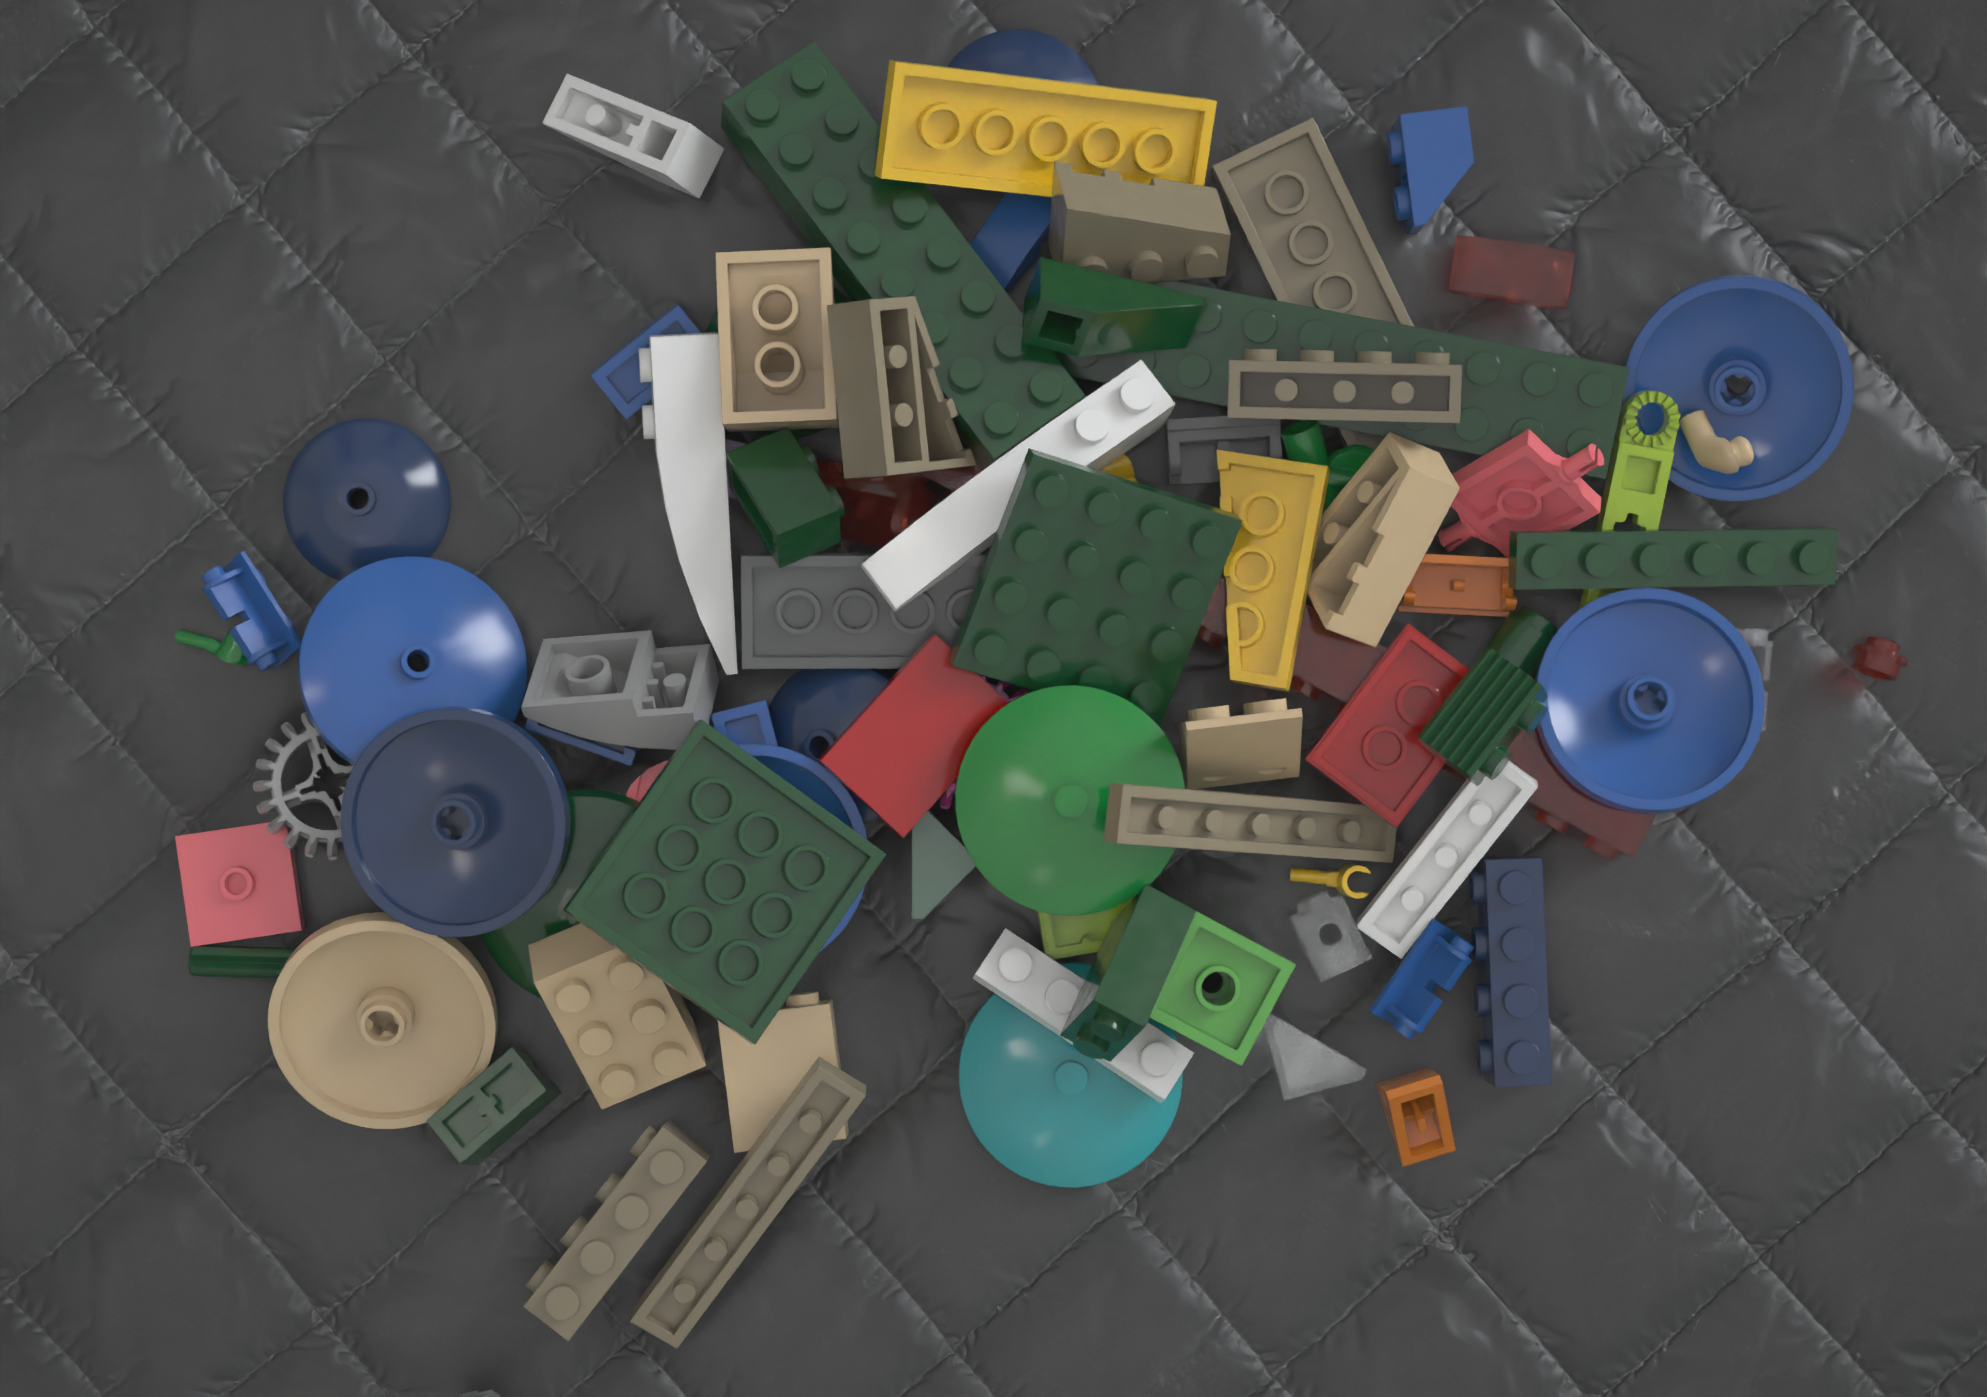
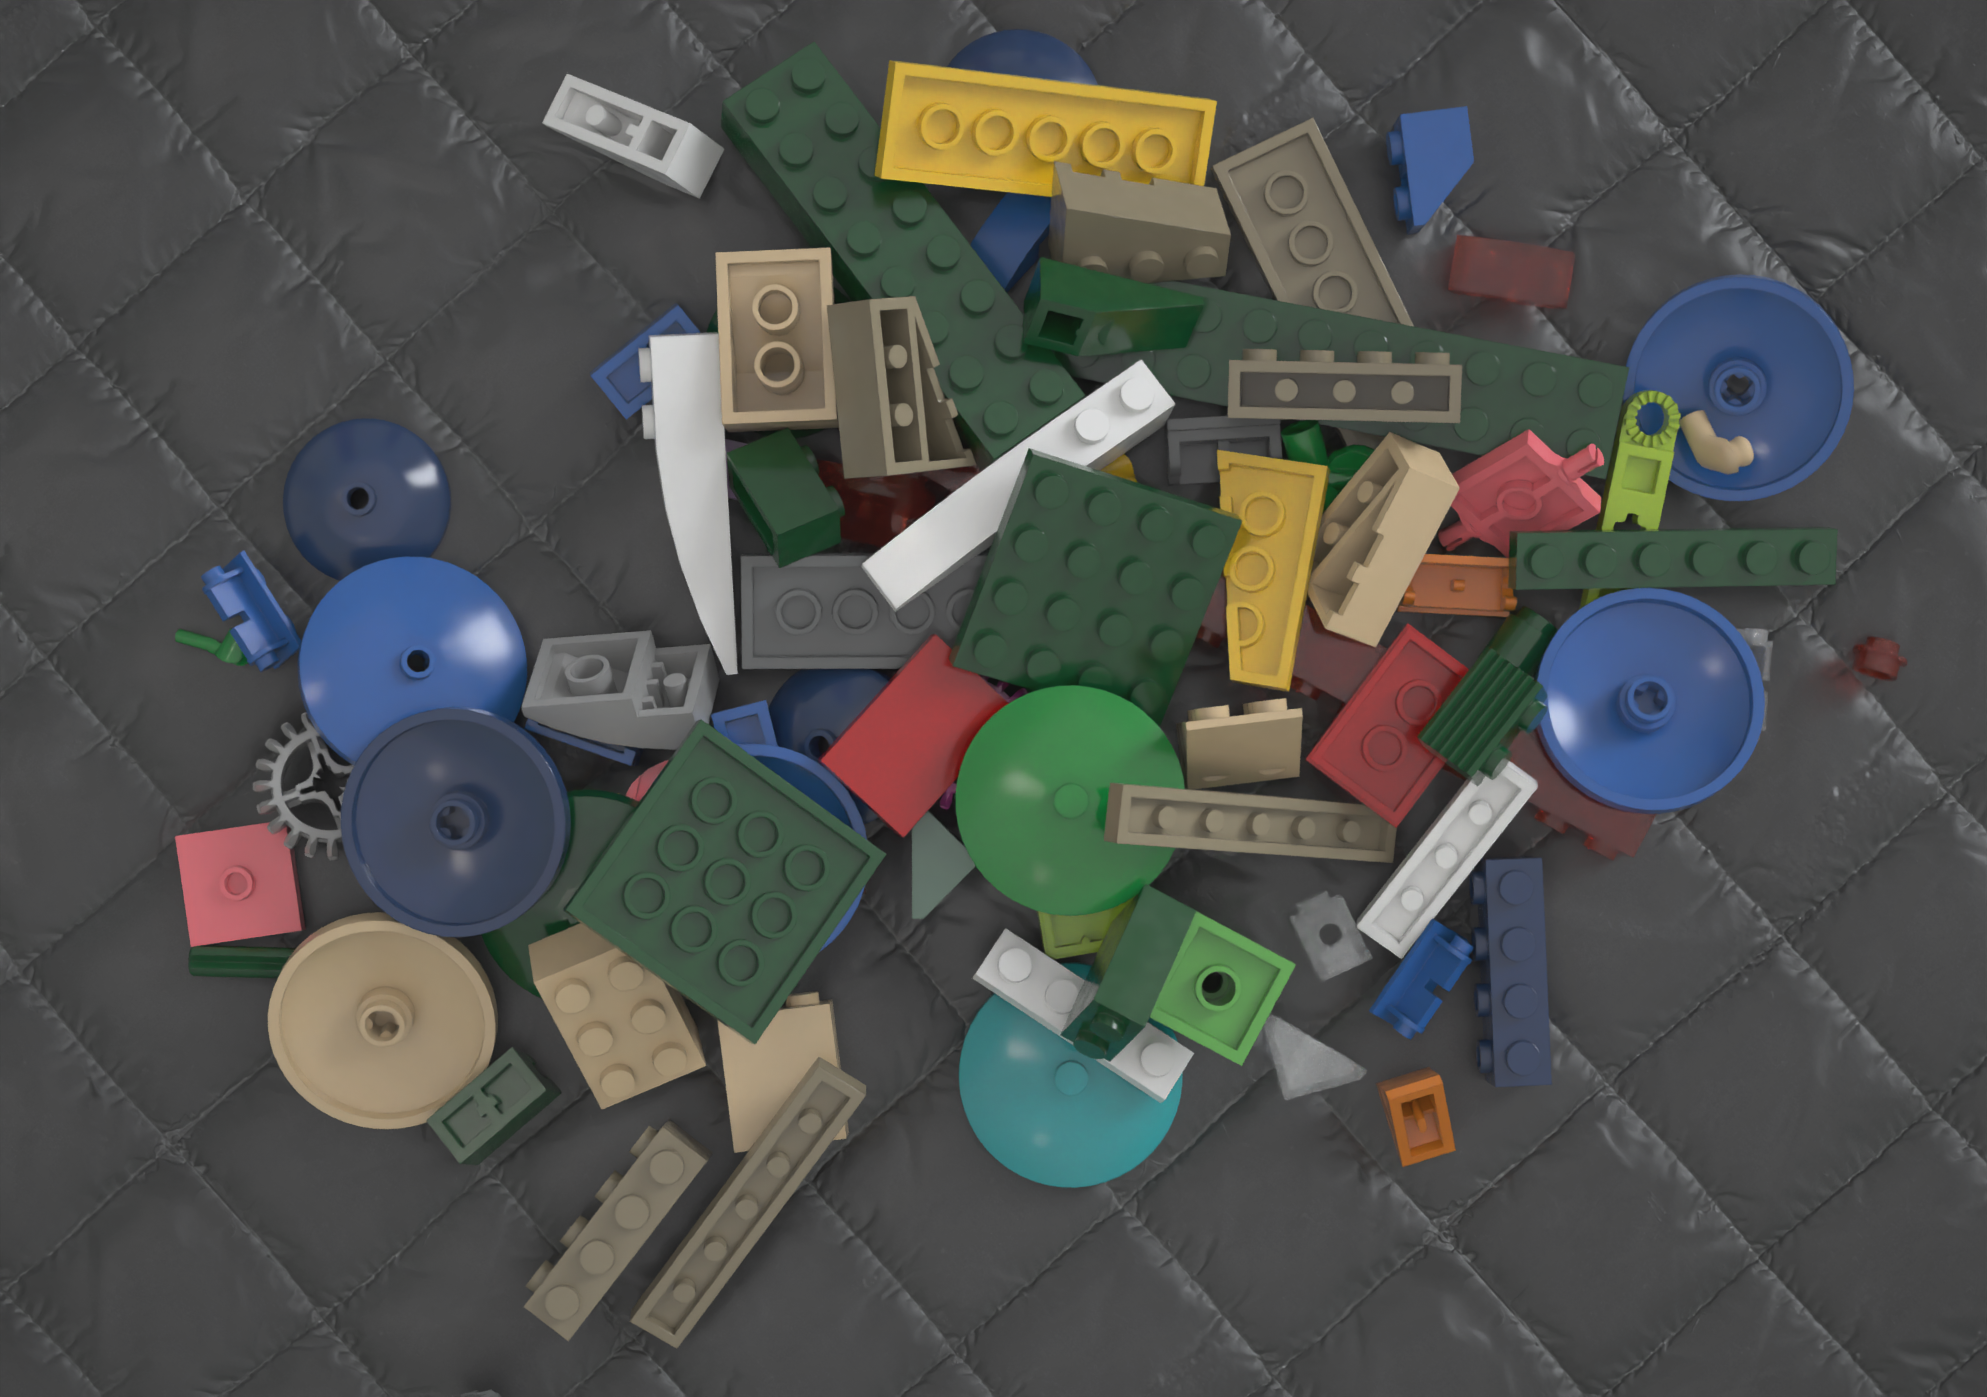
(1330, 878): yellow hand -> none

